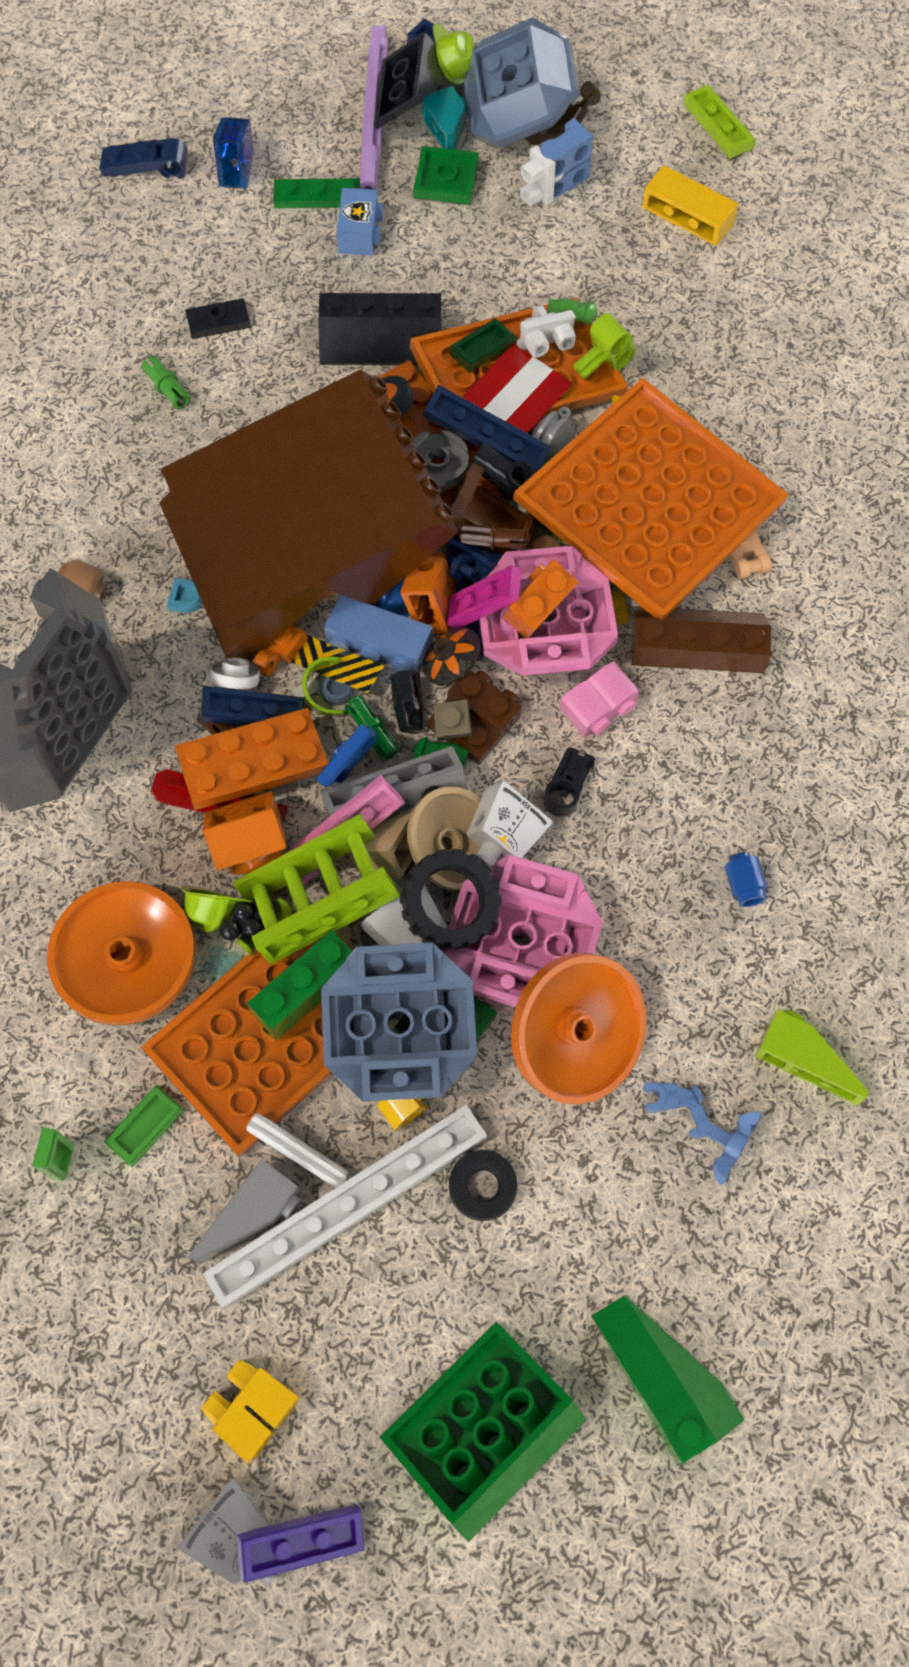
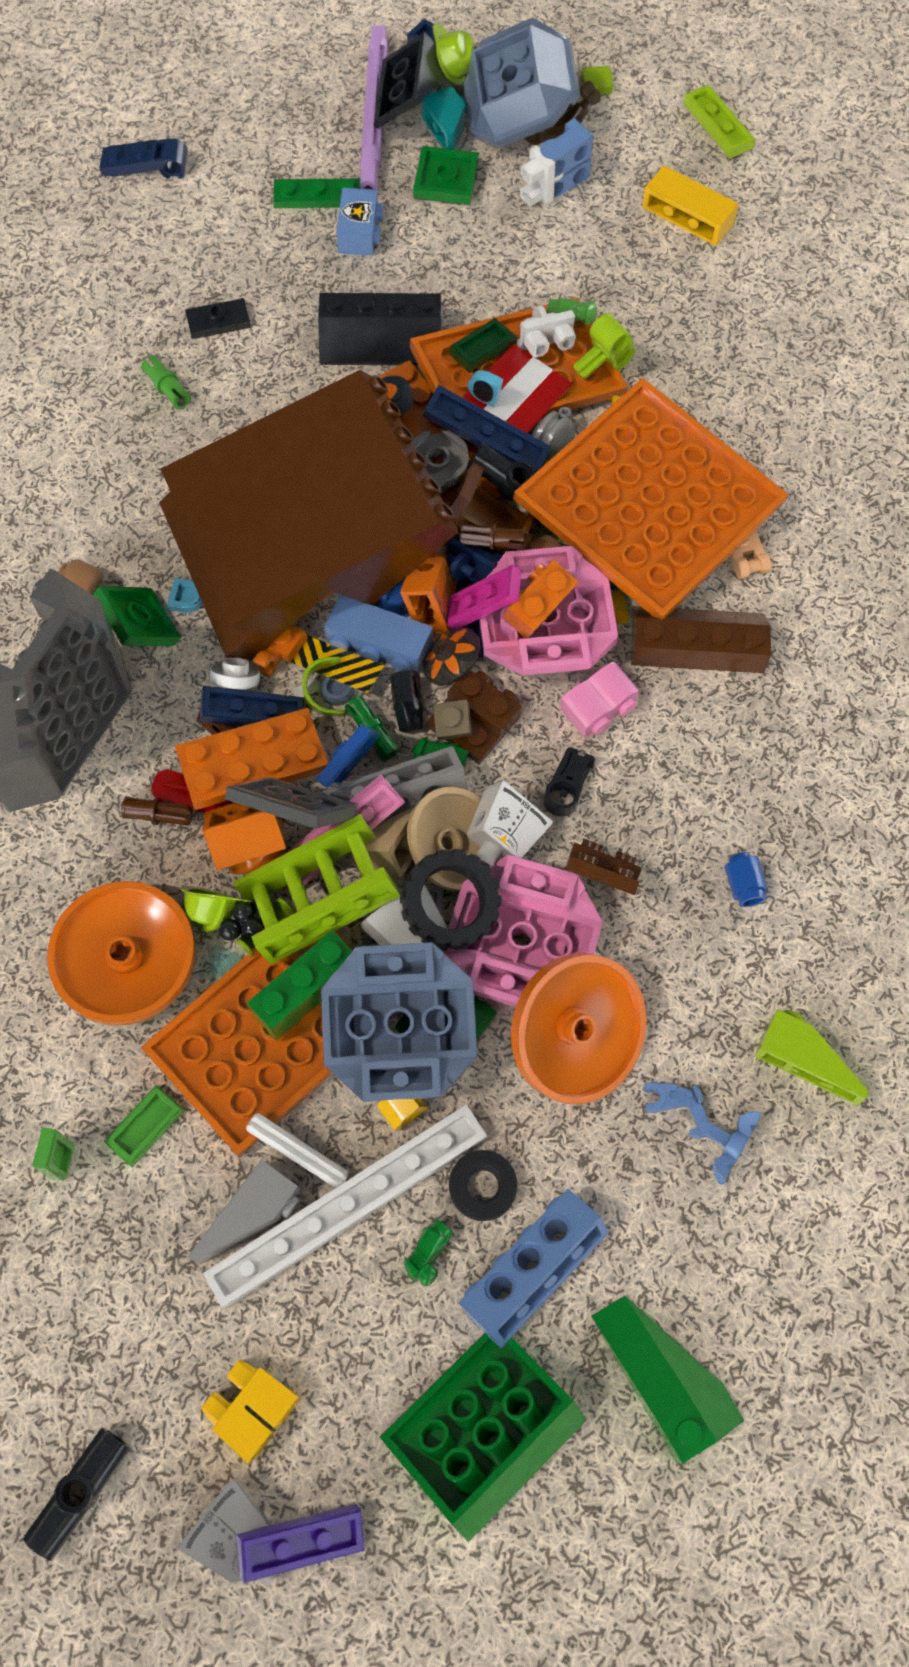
(62, 1516): none -> black piece
(137, 616): none -> green plate
(156, 811): none -> reddish brown axle
(233, 141): clear blue torso -> none
(291, 802): none -> dark grey tile
(428, 1248): none -> green arm
(485, 387): none -> medium azure tile
(532, 1287): none -> medium blue brick
(600, 77): none -> lime tile
(615, 871): none -> reddish brown plate

